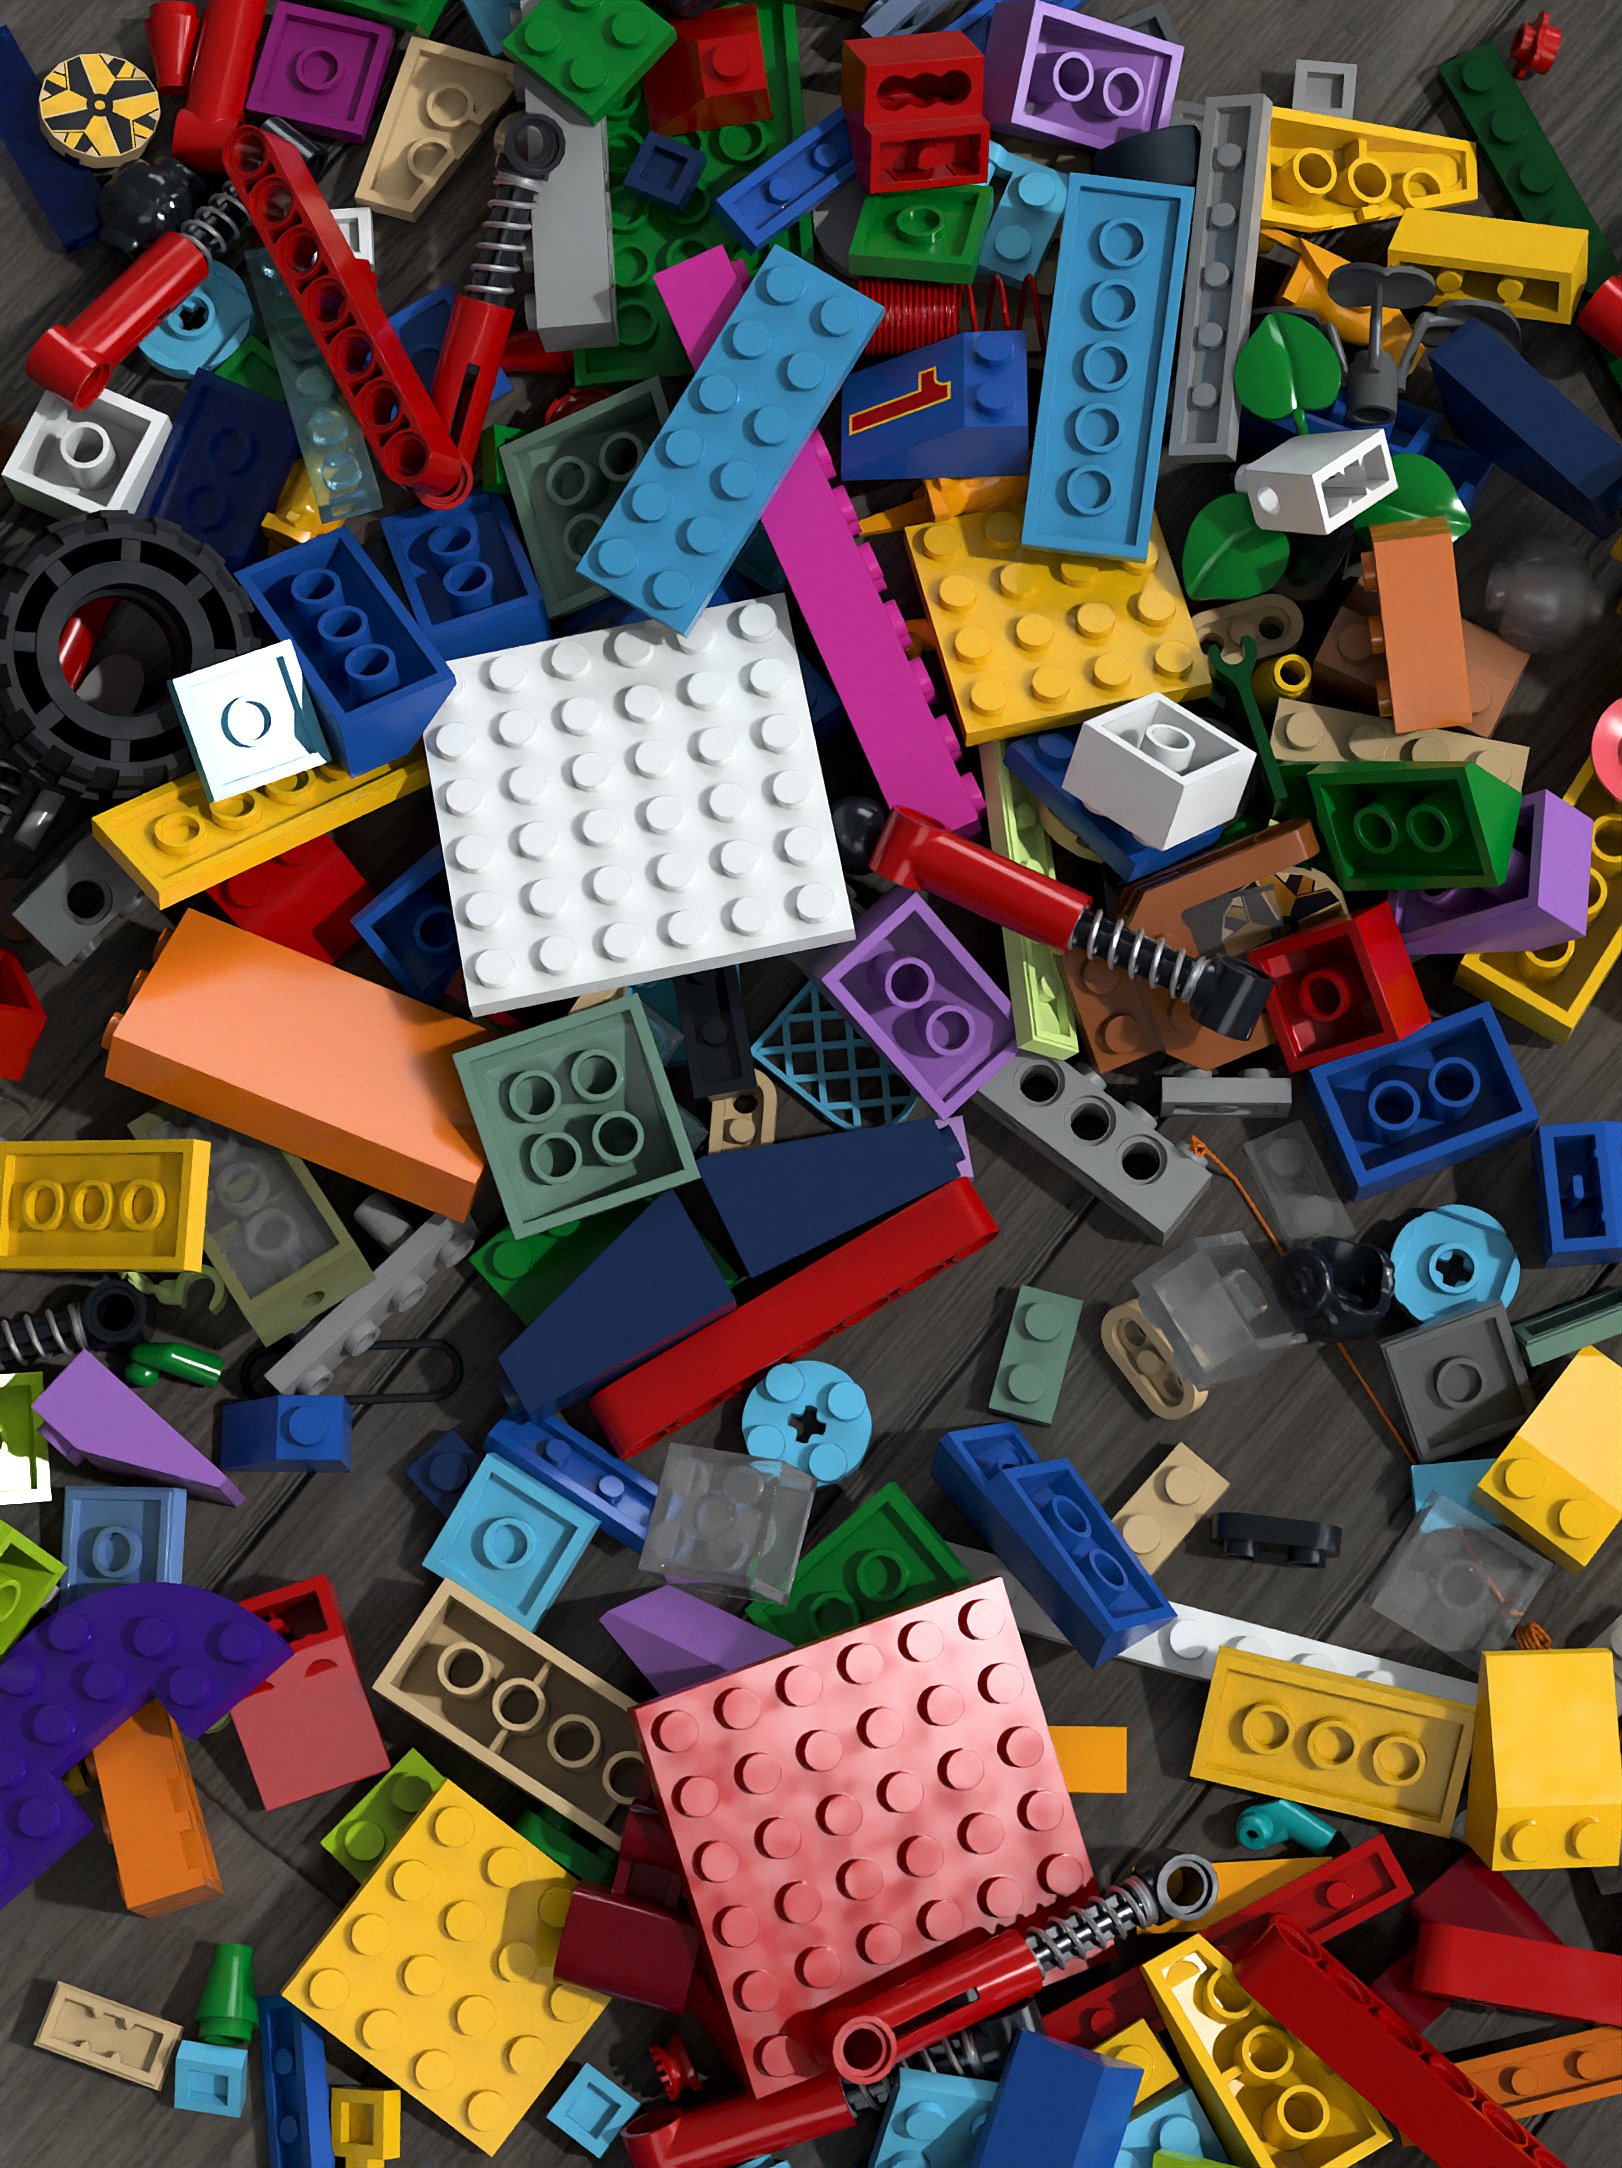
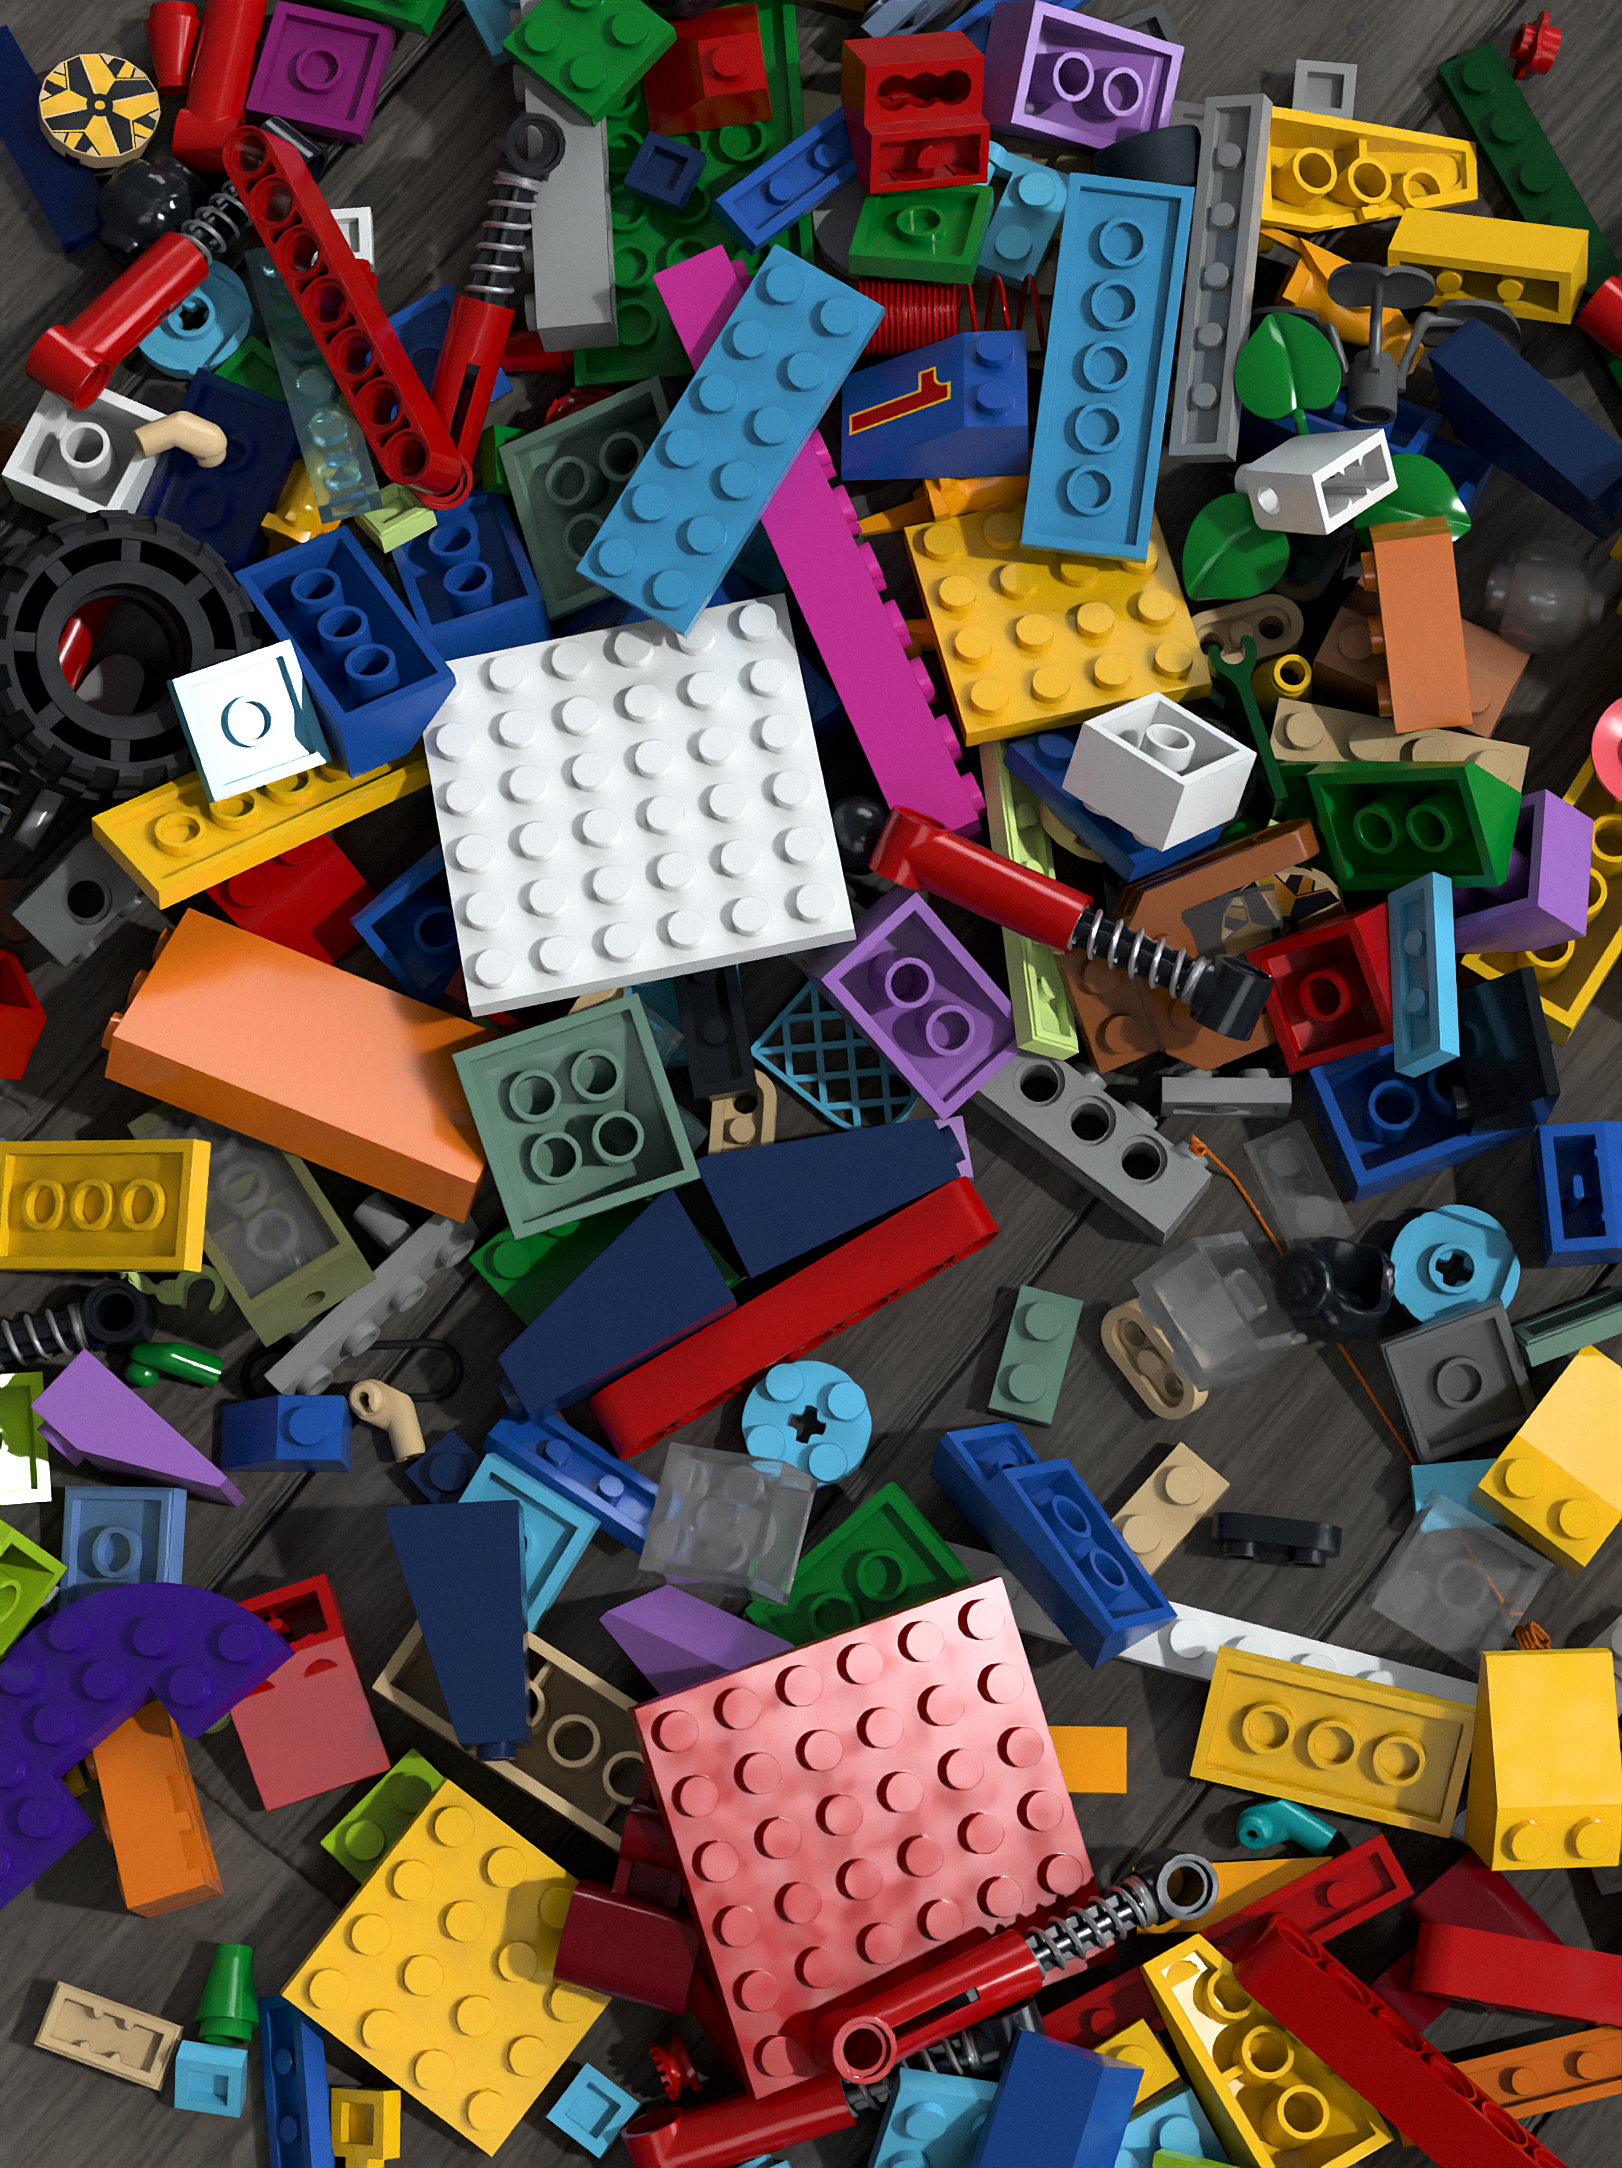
(186, 431): none -> tan arm
(392, 1412): none -> tan arm
(399, 520): none -> yellowish green tile
(431, 124): tan wing -> none
(471, 1604): none -> dark blue slope
(552, 1836): green plate -> none
(1423, 975): none -> medium azure plate
(1505, 1056): none -> black slope

